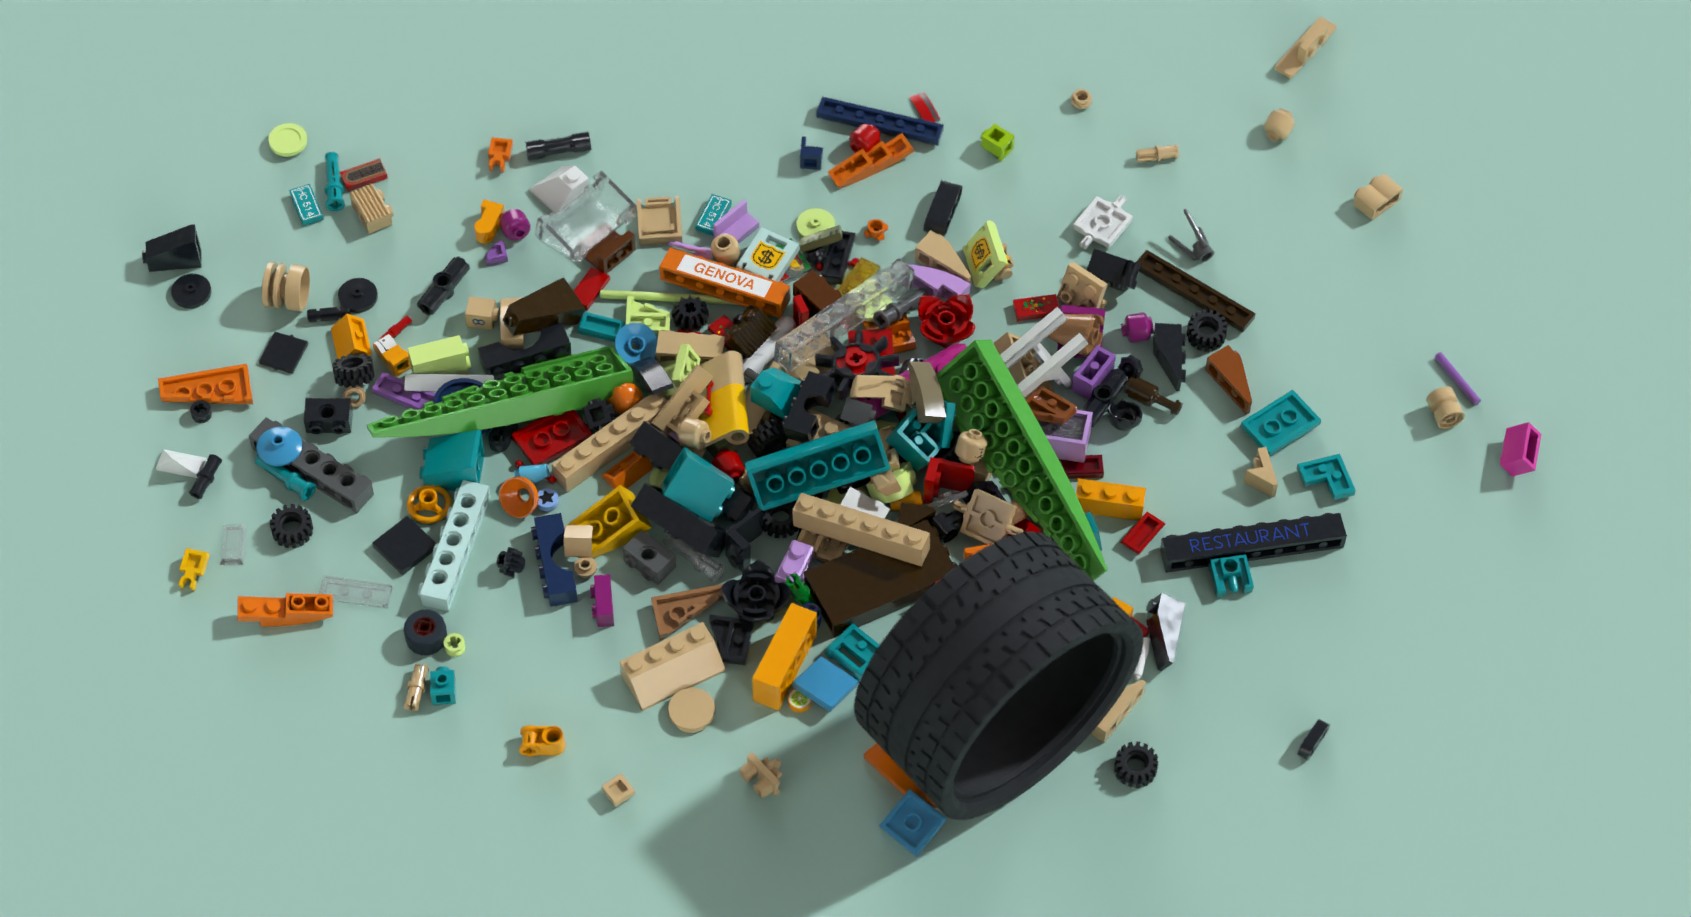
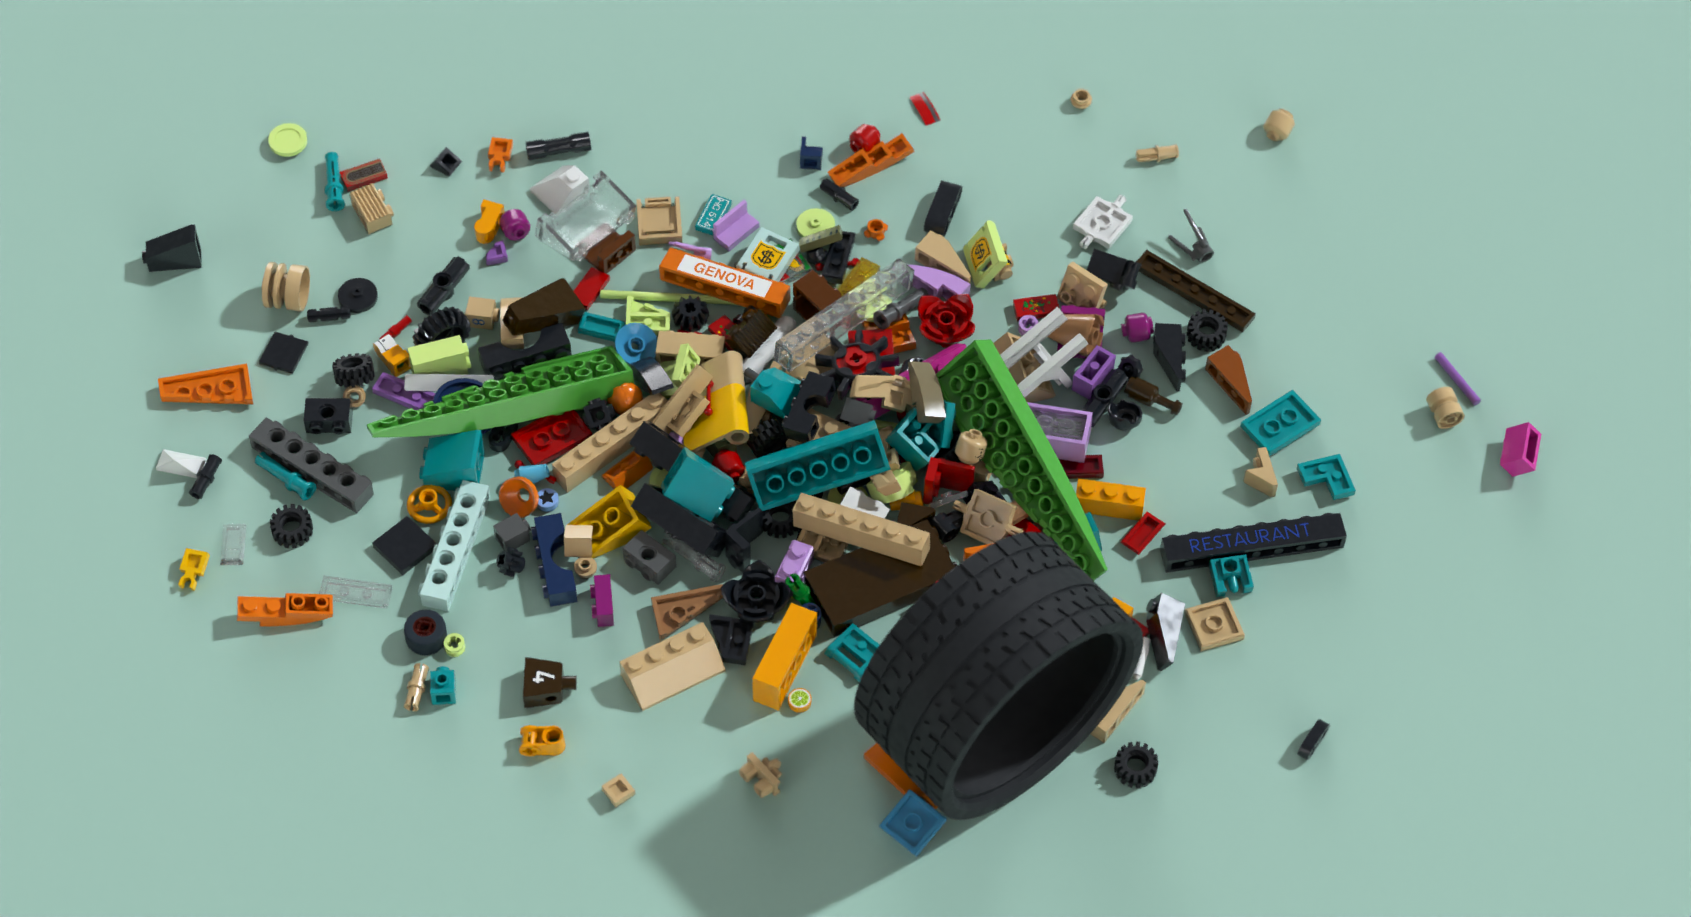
(191, 291): black piece -> none
(197, 406): black bush -> none
(280, 453): dark azure dish -> none
(306, 204): teal tile -> none
(350, 336): light orange panel -> none
(442, 325): none -> black gear
(446, 162): none -> black slope
(512, 532): none -> dark grey brick
(545, 682): none -> dark brown torso
(691, 709): tan tile -> none
(693, 433): tan head -> none
(725, 249): tan head -> none
(800, 310): red tile -> none
(825, 684): dark azure tile -> none
(839, 194): none -> black axle
(884, 121): dark blue plate -> none
(997, 141): lime brick -> none
(1024, 321): none -> lavender bush
(1050, 406): dark orange wing -> none
(1214, 624): none -> tan tile
(1305, 47): tan bracket -> none
(1377, 196): tan brick -> none

